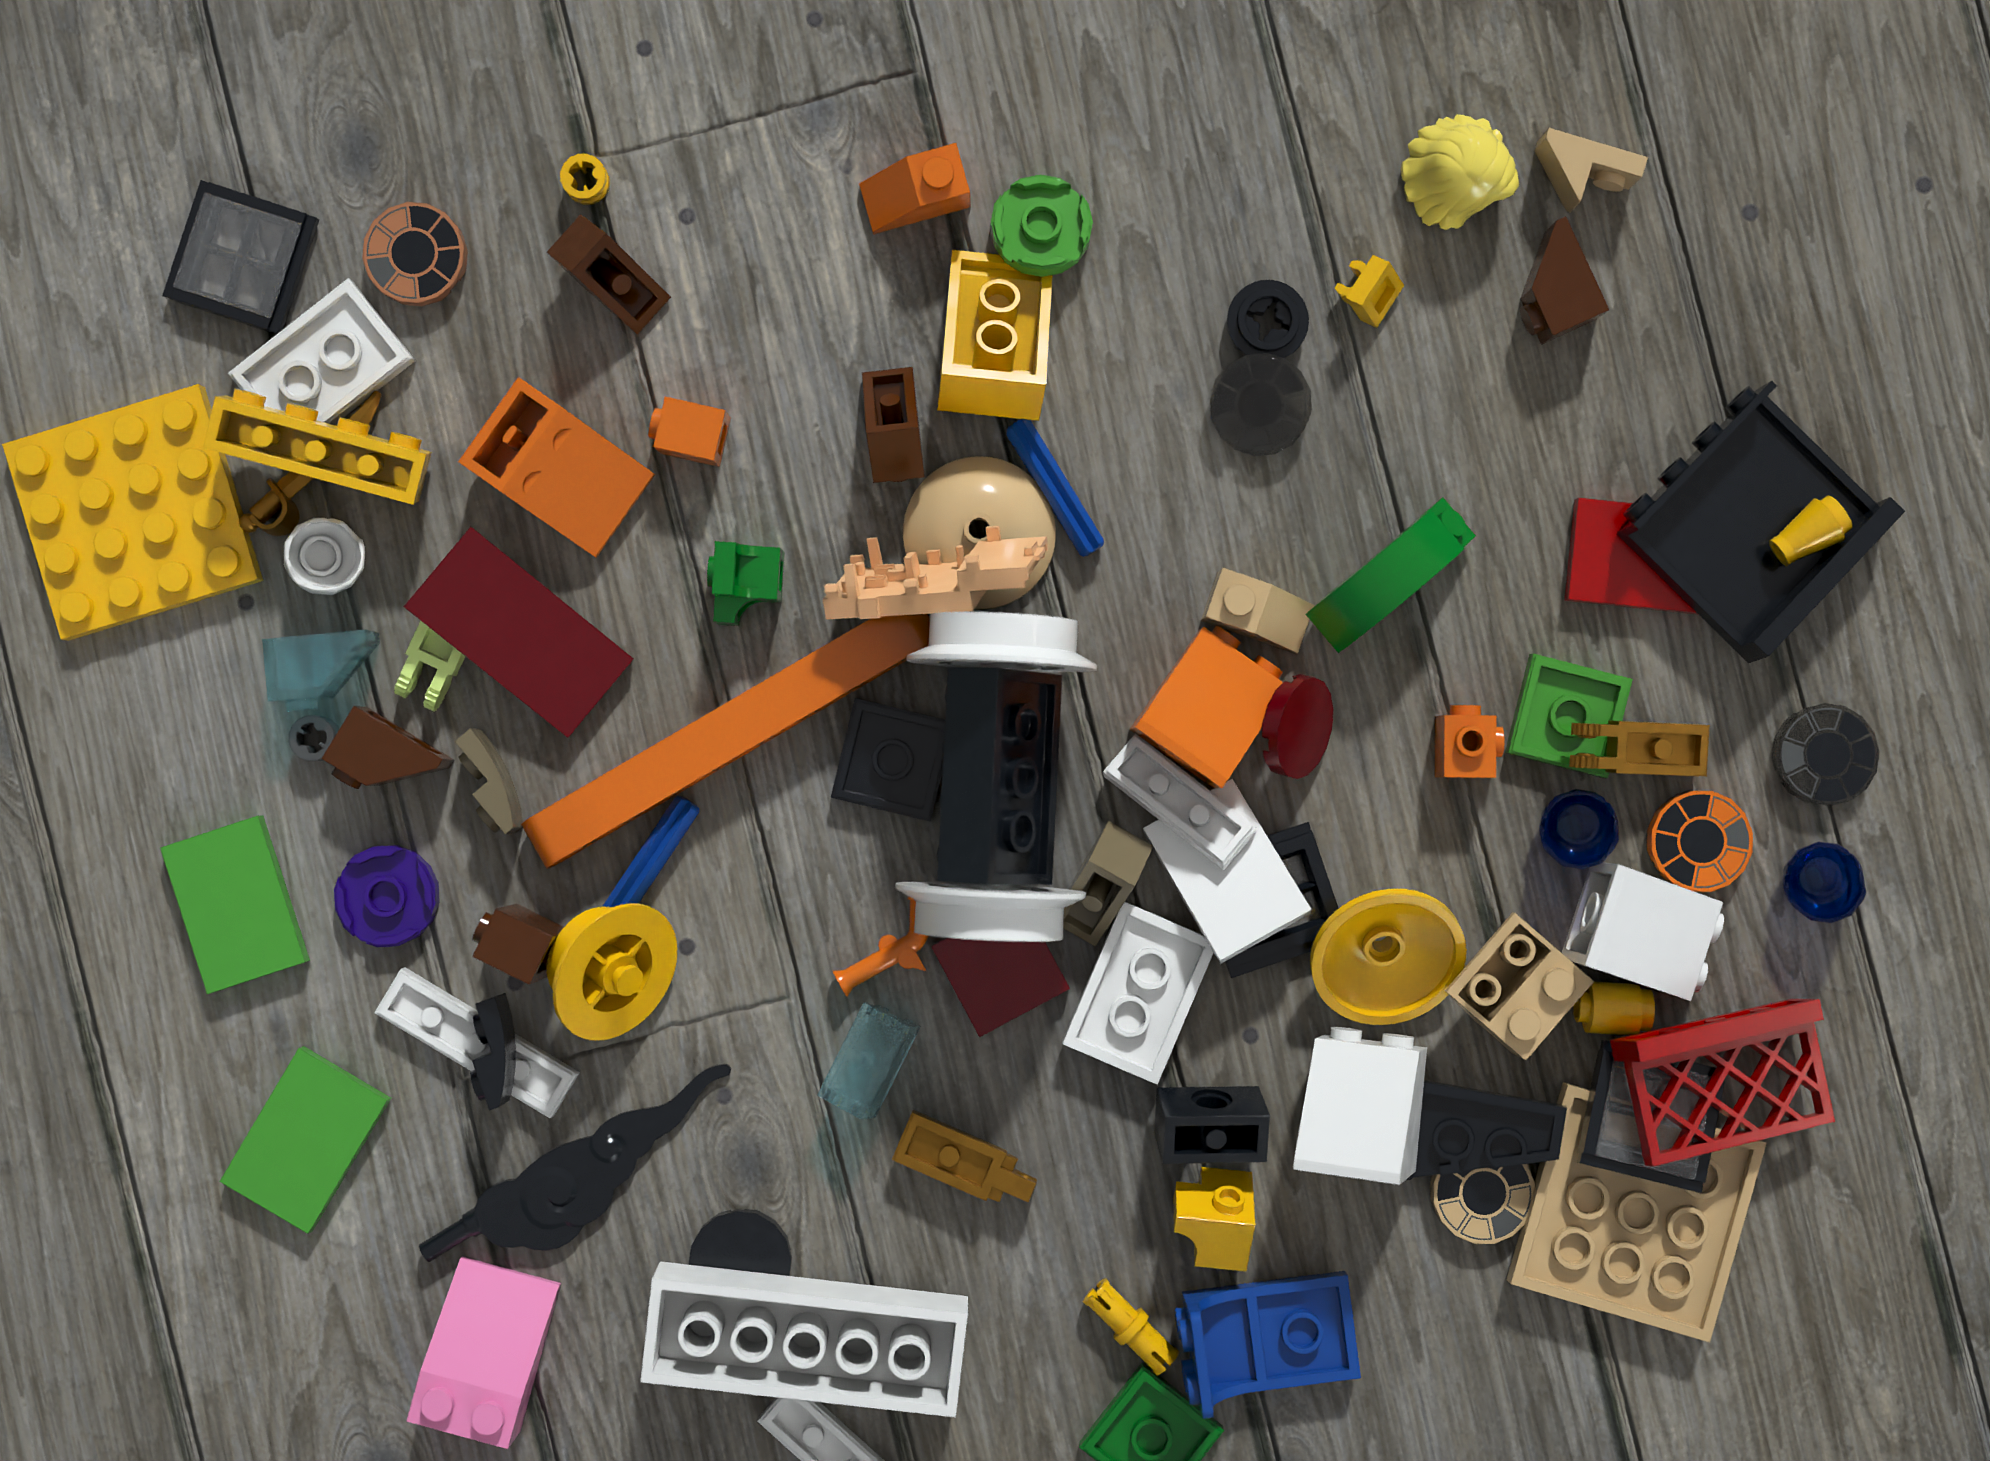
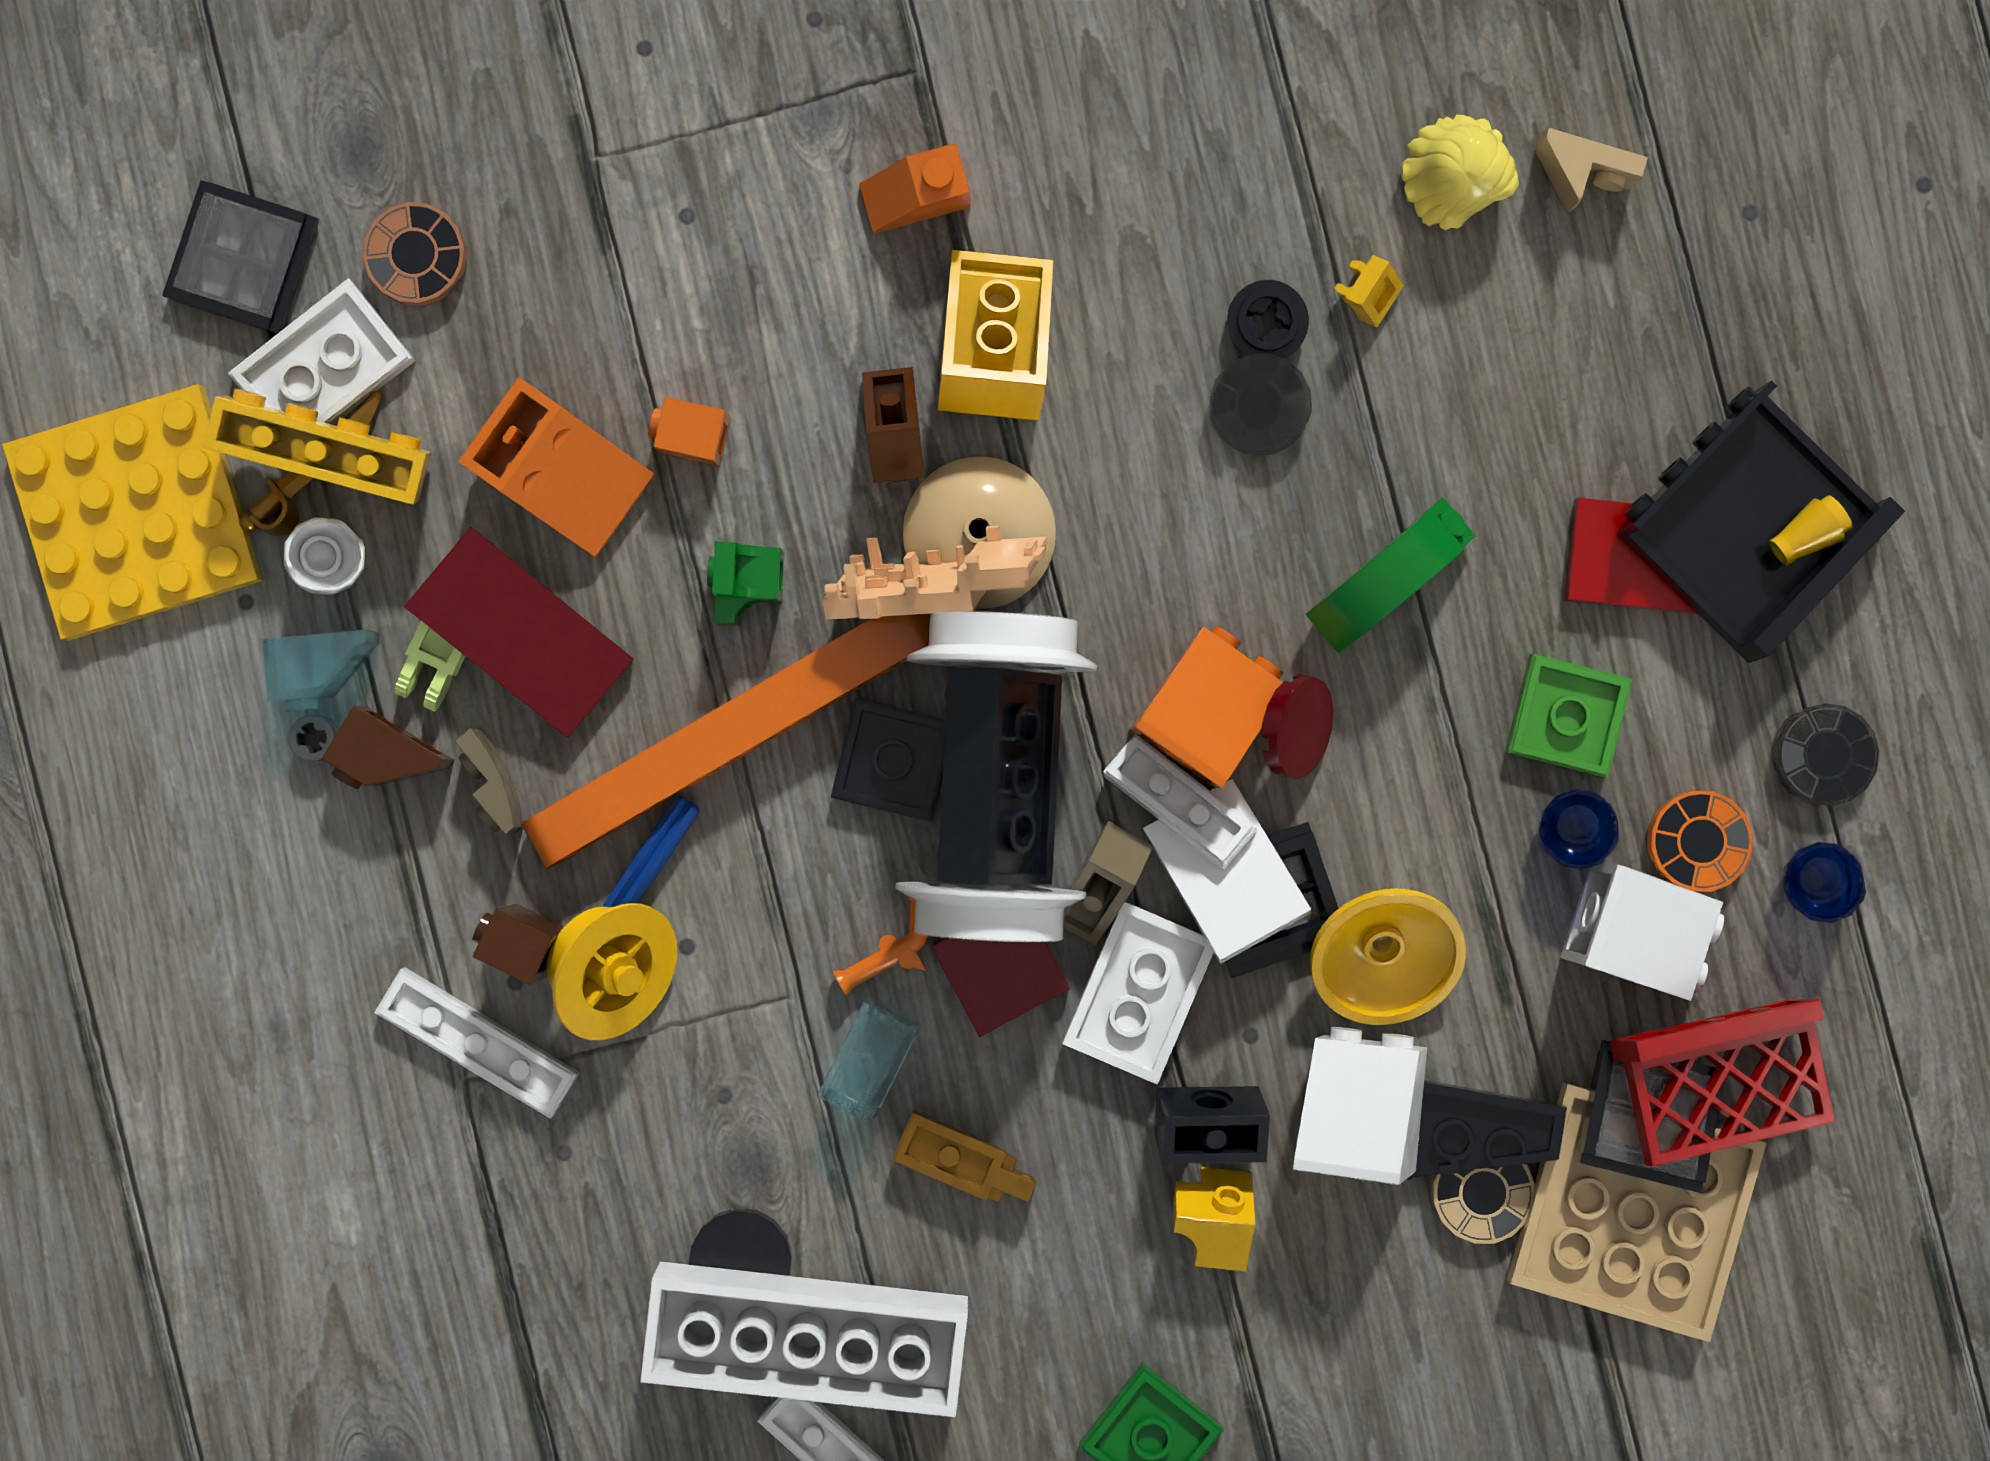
(235, 904): bright green tile -> none
(305, 1139): bright green tile -> none
(386, 896): dark purple tile -> none
(484, 1353): bright pink slope -> none
(496, 1070): black slope -> none
(570, 1182): black piece -> none
(584, 161): yellow bush -> none
(608, 273): reddish brown slope -> none
(1041, 225): bright green tile -> none
(1055, 487): blue axle -> none
(1131, 1326): yellow pin -> none
(1257, 610): tan slope -> none
(1266, 1337): blue bracket -> none
(1467, 743): orange brick -> none
(1518, 987): tan slope -> none
(1560, 287): reddish brown slope -> none
(1615, 1009): yellow brick -> none
(1646, 748): pearl gold hinge -> none

